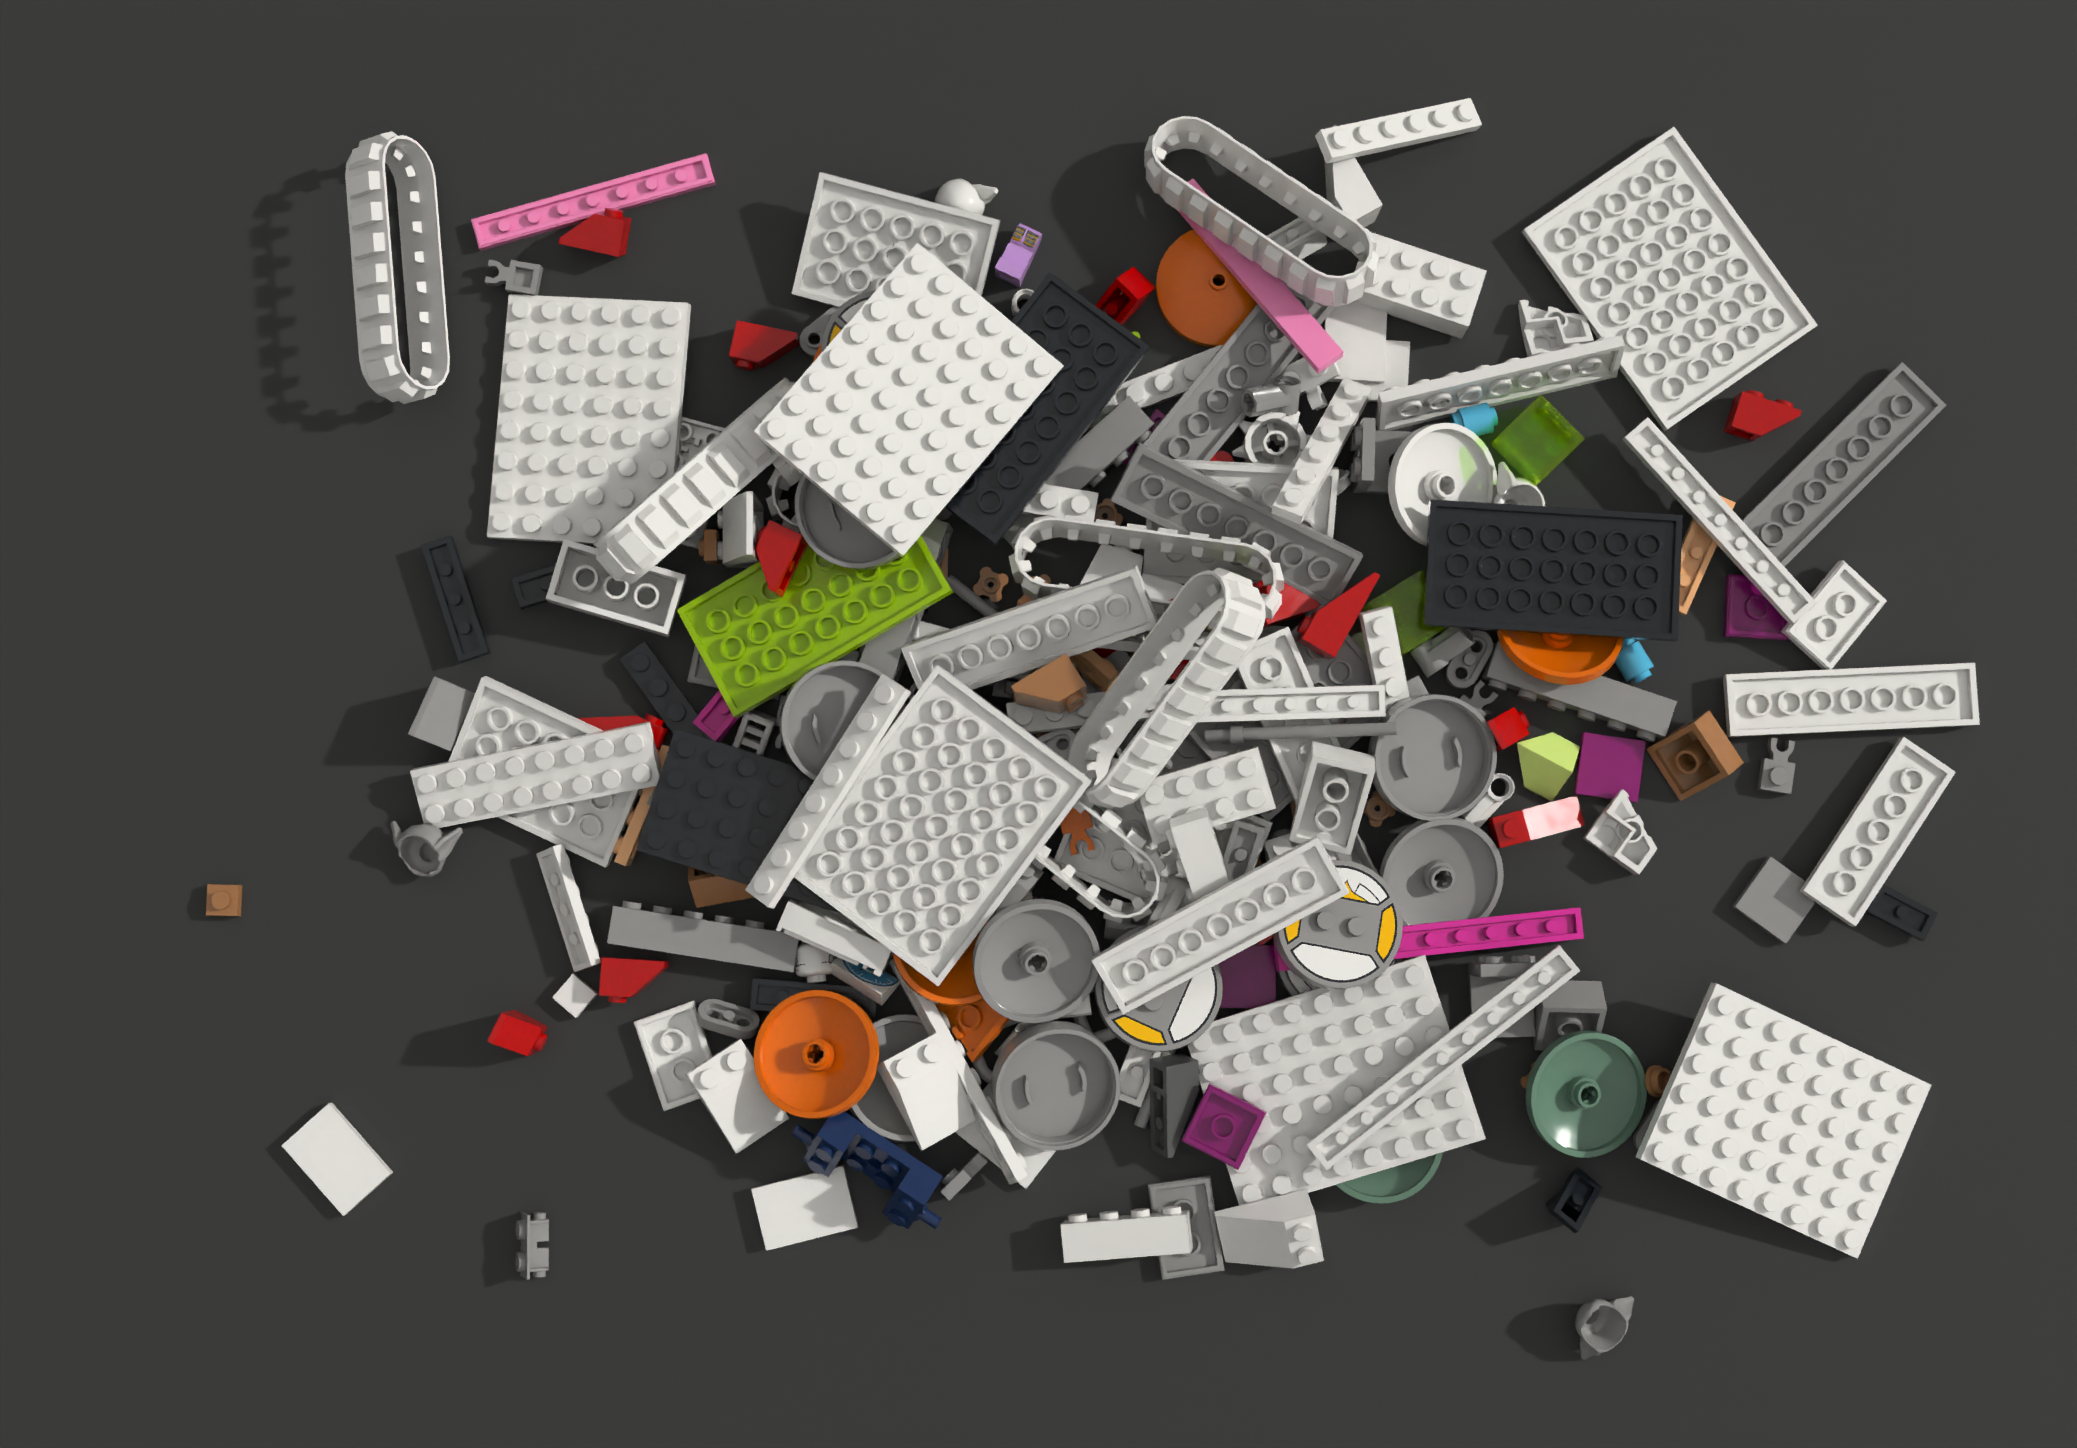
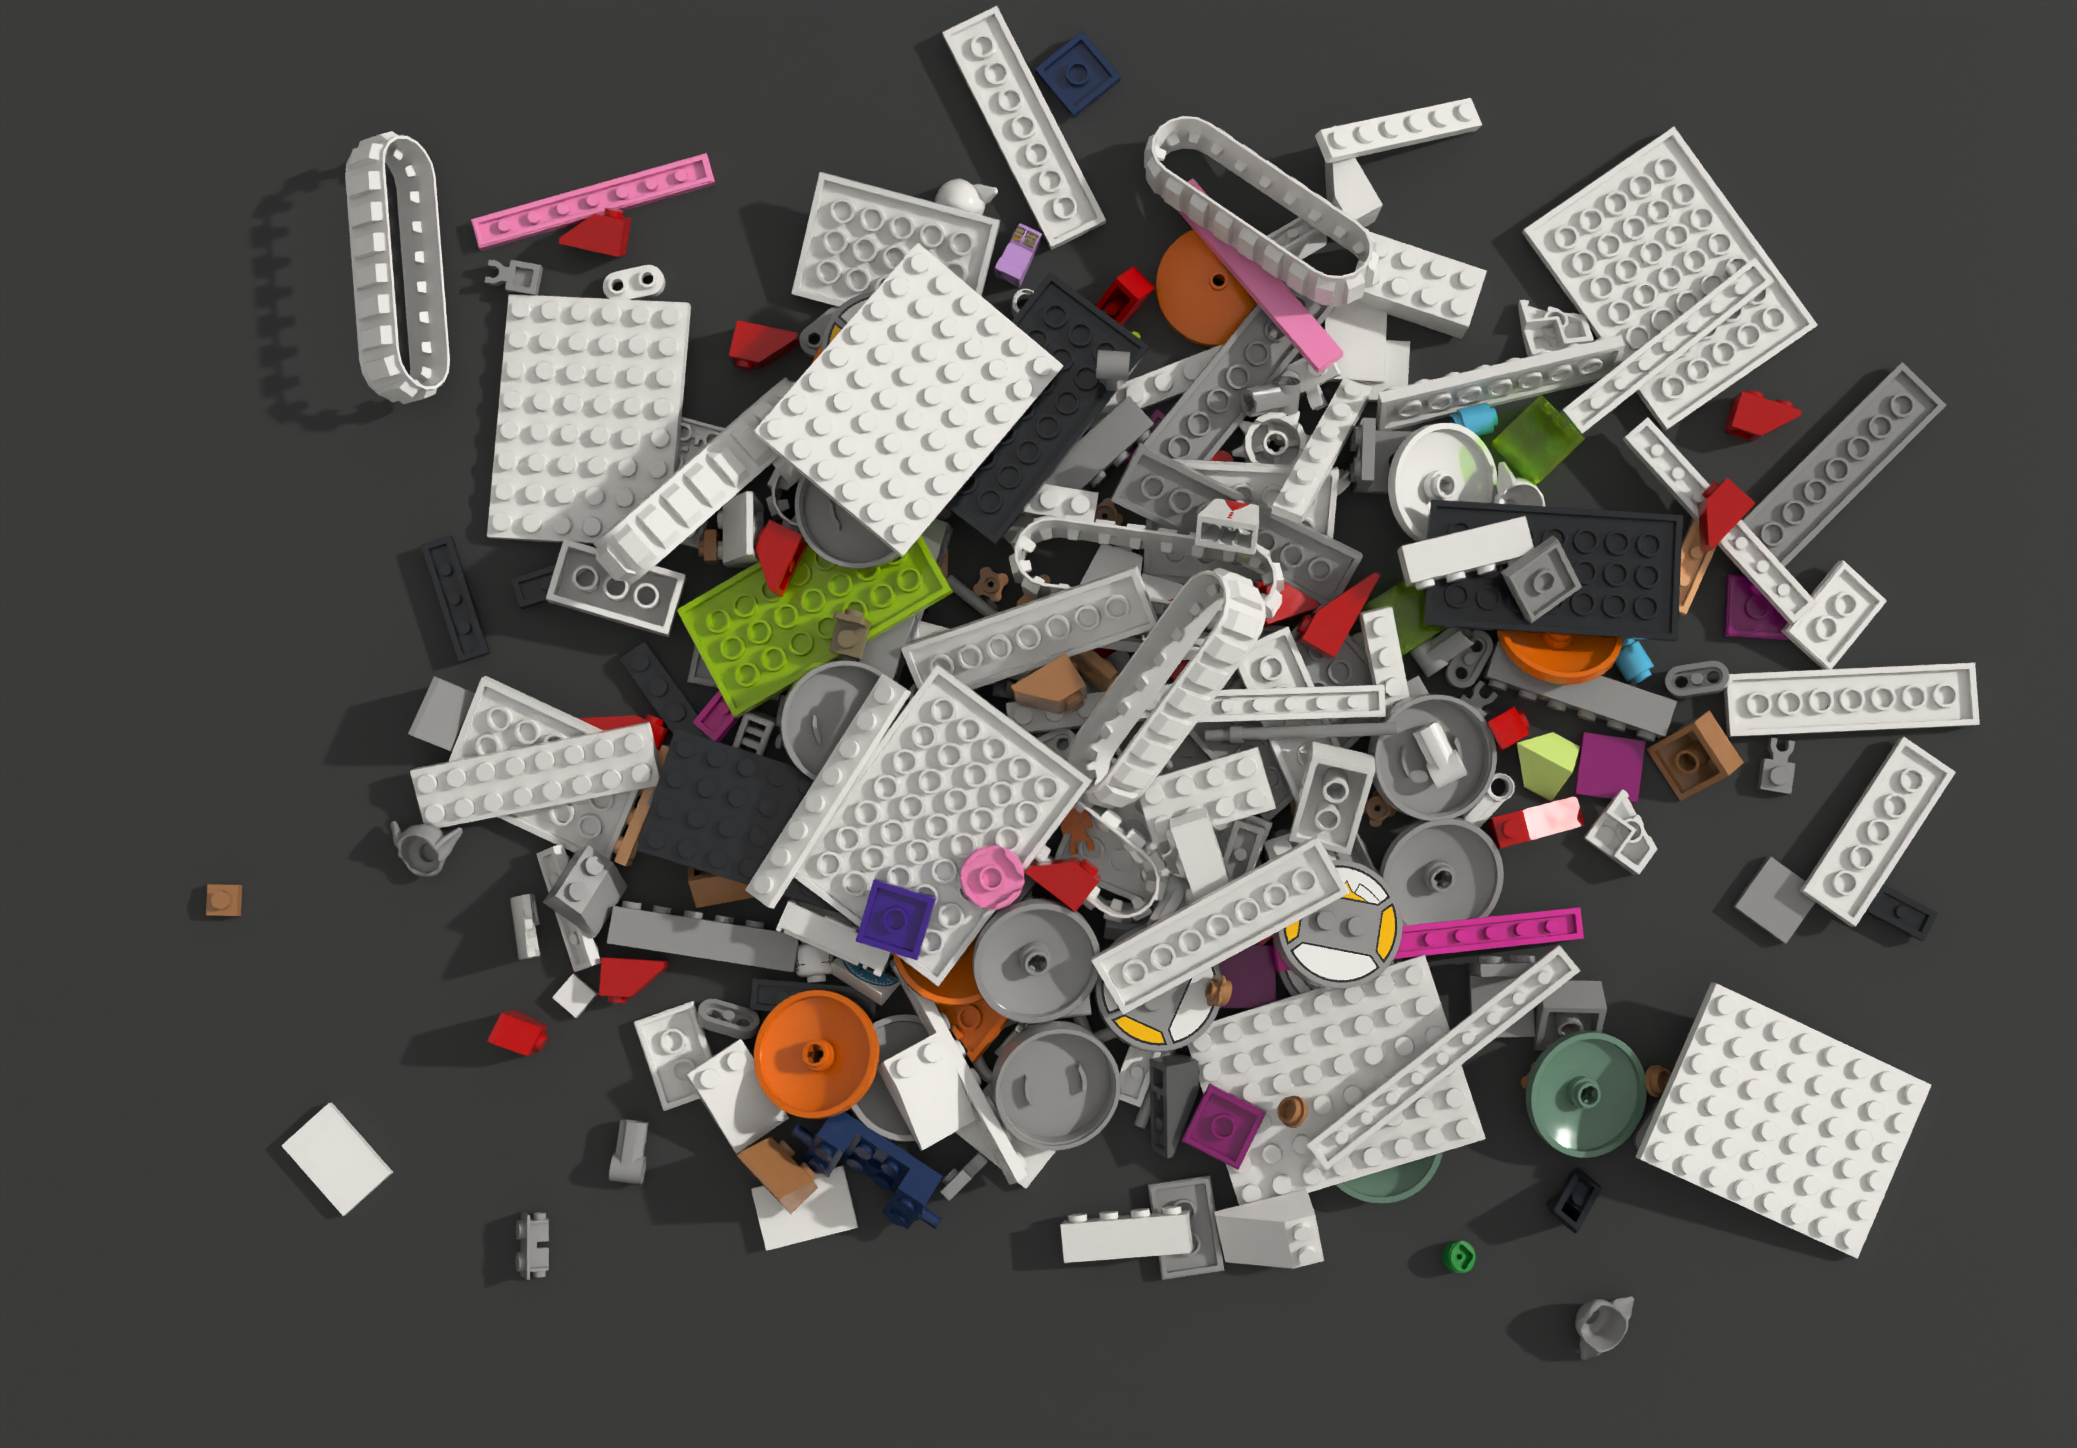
(525, 919): none -> white slope
(587, 890): none -> light grey slope
(629, 1162): none -> light grey piece
(633, 283): none -> white plate
(779, 1172): none -> medium nougat slope
(850, 634): none -> dark tan bracket
(896, 919): none -> dark purple plate
(992, 877): none -> bright pink tile
(1024, 127): none -> white plate
(1066, 879): none -> red slope
(1077, 74): none -> dark blue plate
(1112, 368): none -> light grey piece
(1218, 991): none -> medium nougat plate
(1228, 526): none -> white torso
(1292, 1111): none -> medium nougat plate
(1443, 762): none -> white piece
(1459, 1256): none -> green tile
(1464, 552): none -> white brick
(1541, 579): none -> light grey tile
(1667, 346): none -> white plate
(1697, 676): none -> light grey plate
(1720, 512): none -> red slope

